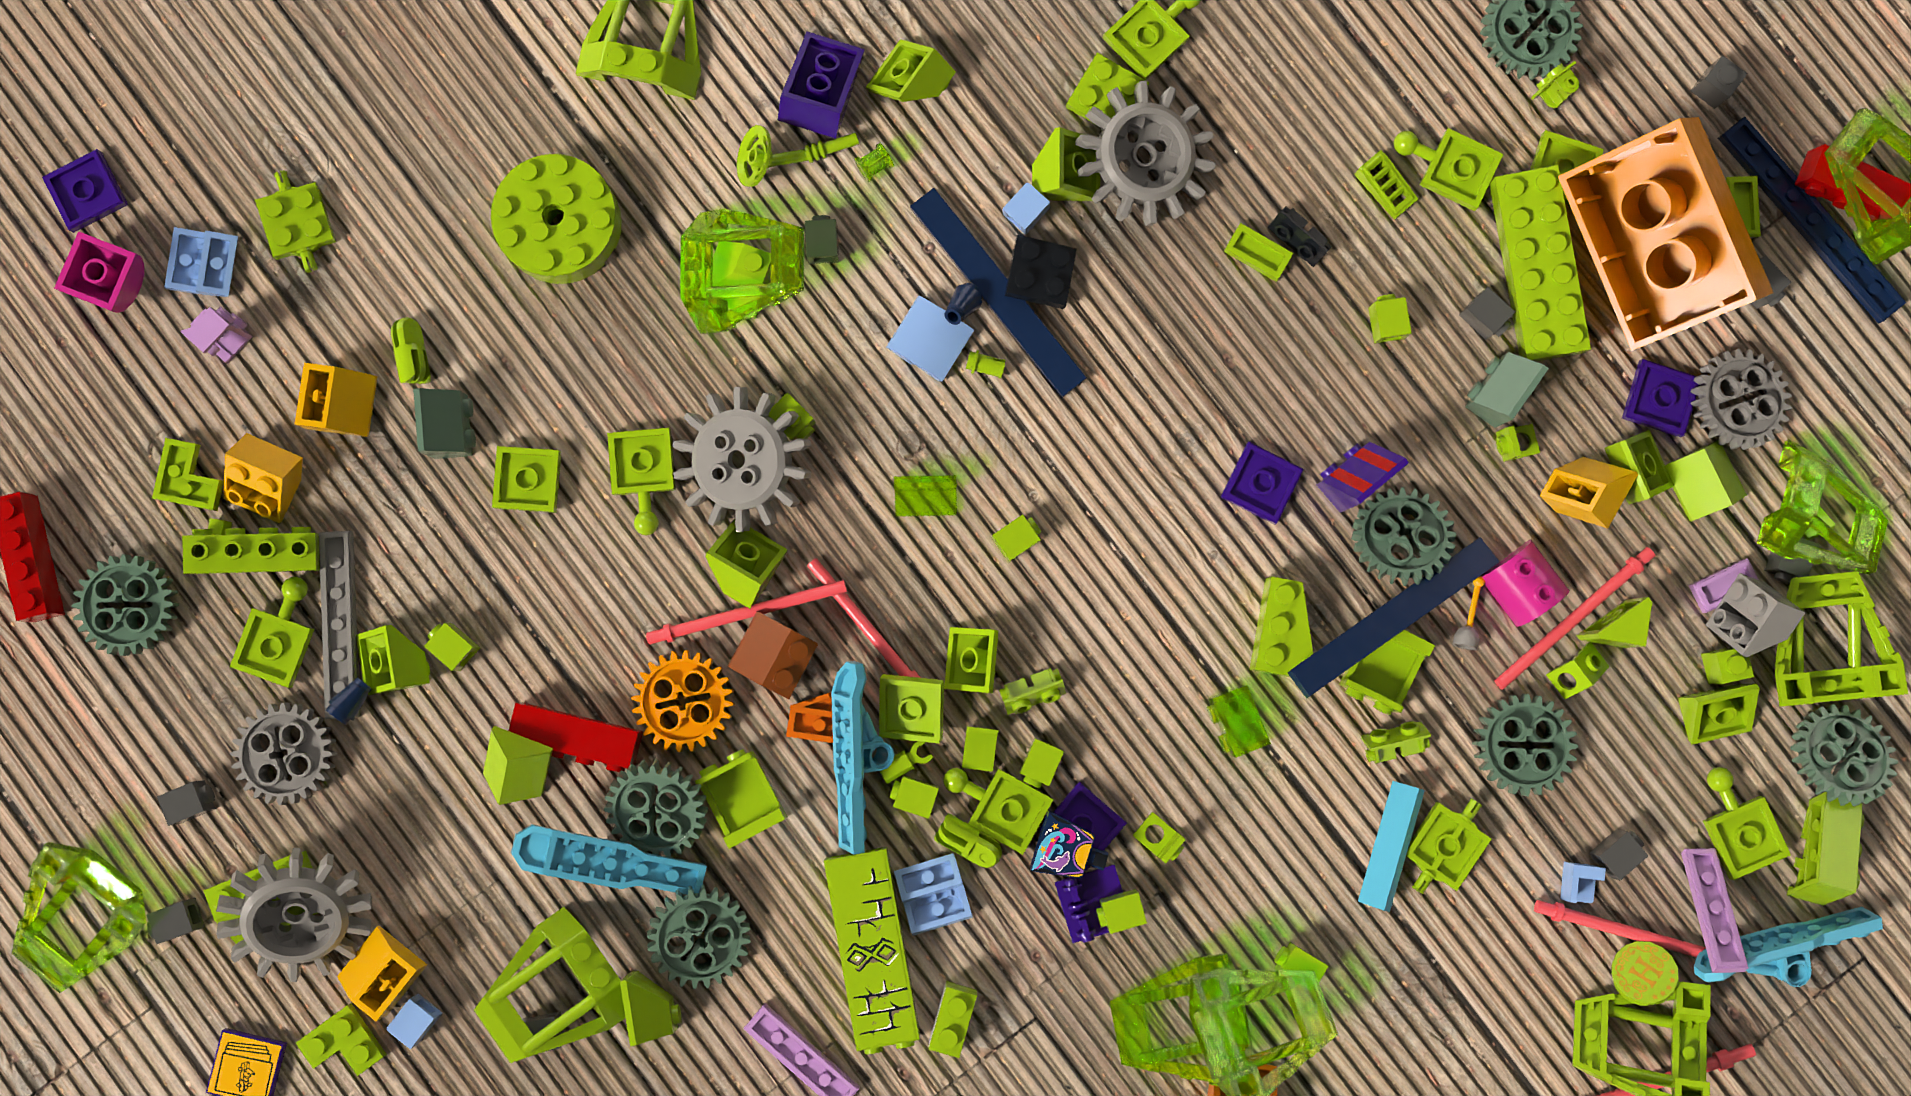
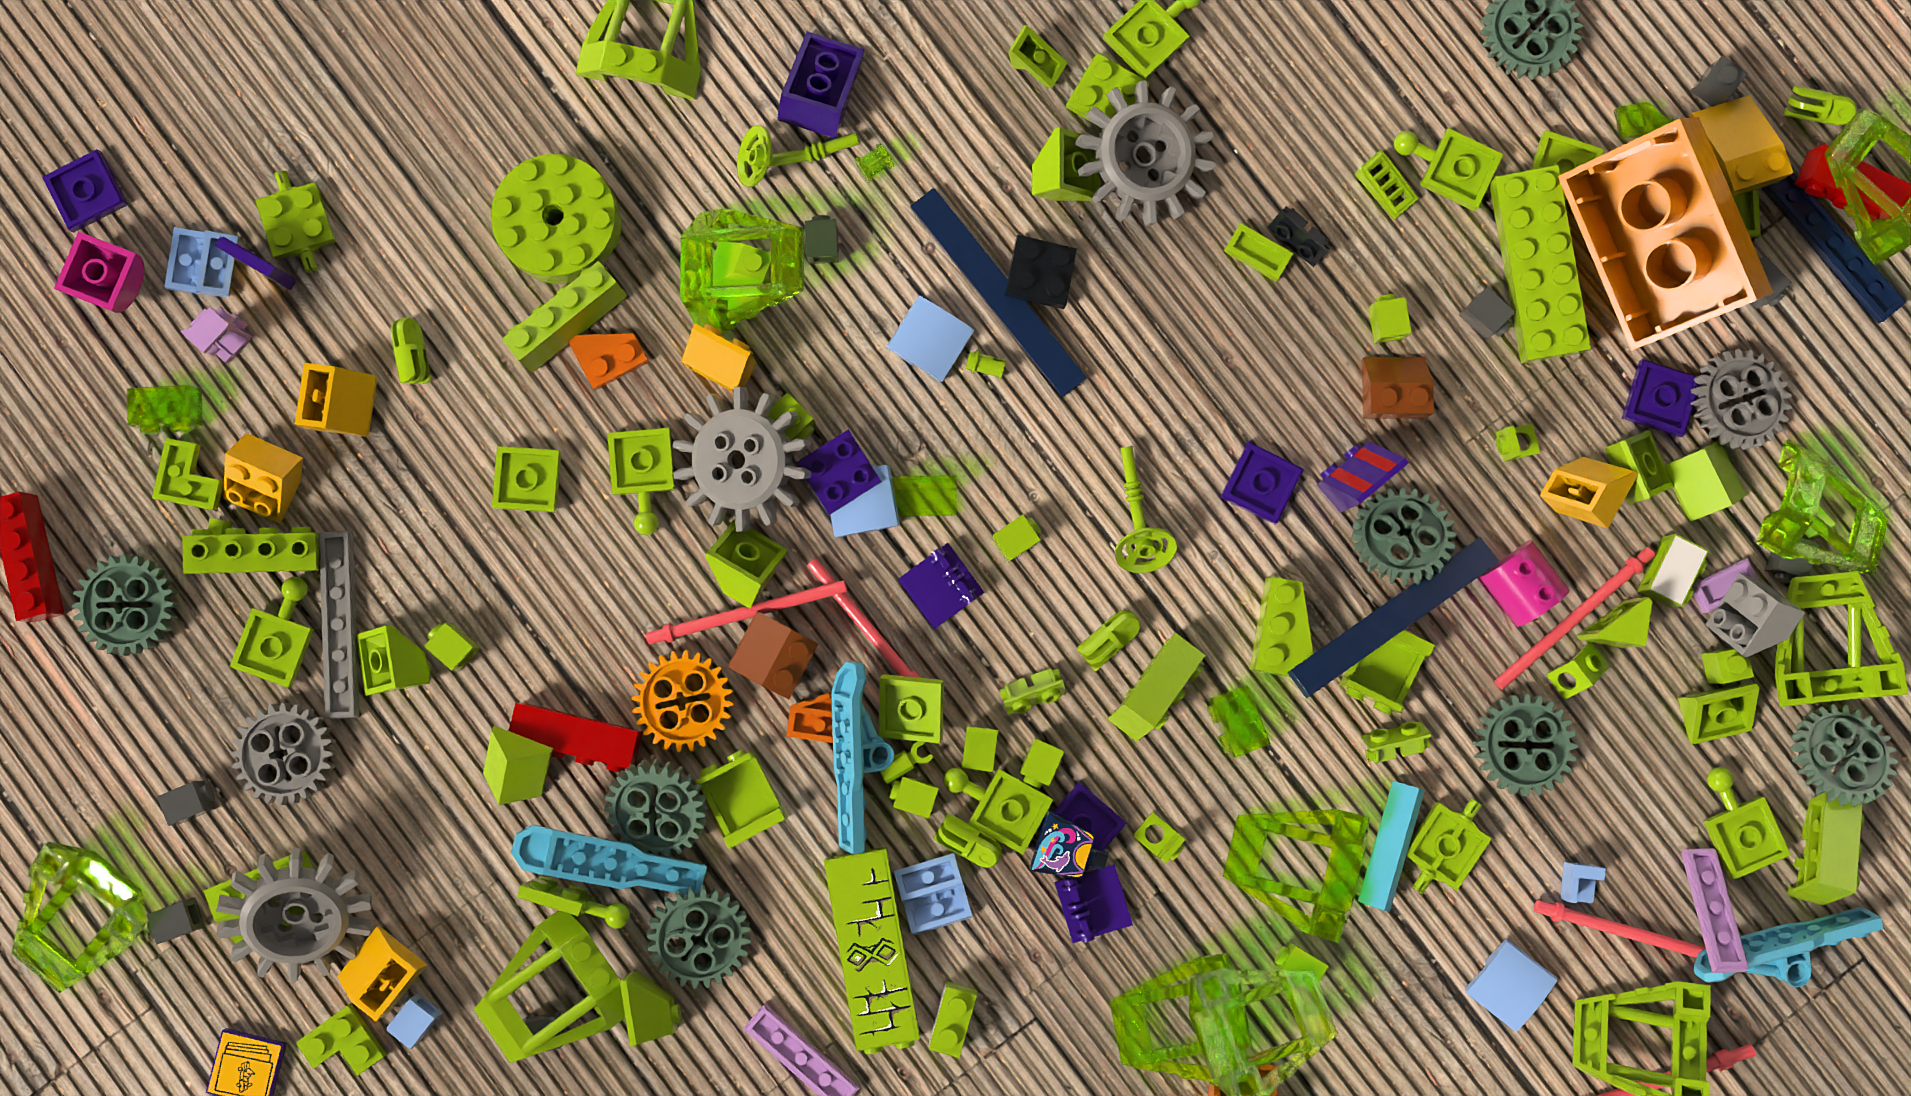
(164, 408): none -> clear neon green brick
(255, 262): none -> dark purple tile
(348, 701): dark blue cone -> none
(443, 423): sand green slope -> none
(564, 316): none -> lime brick
(572, 901): none -> lime plate
(607, 356): none -> orange wing
(717, 358): none -> yellow slope
(839, 472): none -> dark purple hinge
(869, 511): none -> light blue slope
(911, 73): lime slope -> none
(941, 585): none -> dark purple hinge
(964, 302): dark blue cone -> none
(971, 659): lime slope -> none
(1026, 208): light blue panel -> none
(1037, 57): none -> lime slope
(1109, 638): none -> lime arm
(1121, 911): lime brick -> none
(1141, 535): none -> lime dish
(1158, 688): none -> lime wedge
(1341, 877): none -> clear neon green windscreen
(1396, 388): none -> dark orange slope
(1467, 636): hinge -> none
(1504, 388): sand green slope -> none
(1511, 985): none -> light blue slope
(1557, 85): lime hinge -> none
(1619, 853): dark grey brick -> none
(1638, 120): none -> clear neon green tile
(1644, 973): lime tile -> none
(1673, 571): none -> white brick
(1744, 145): none -> yellow slope
(1825, 108): none -> lime arm

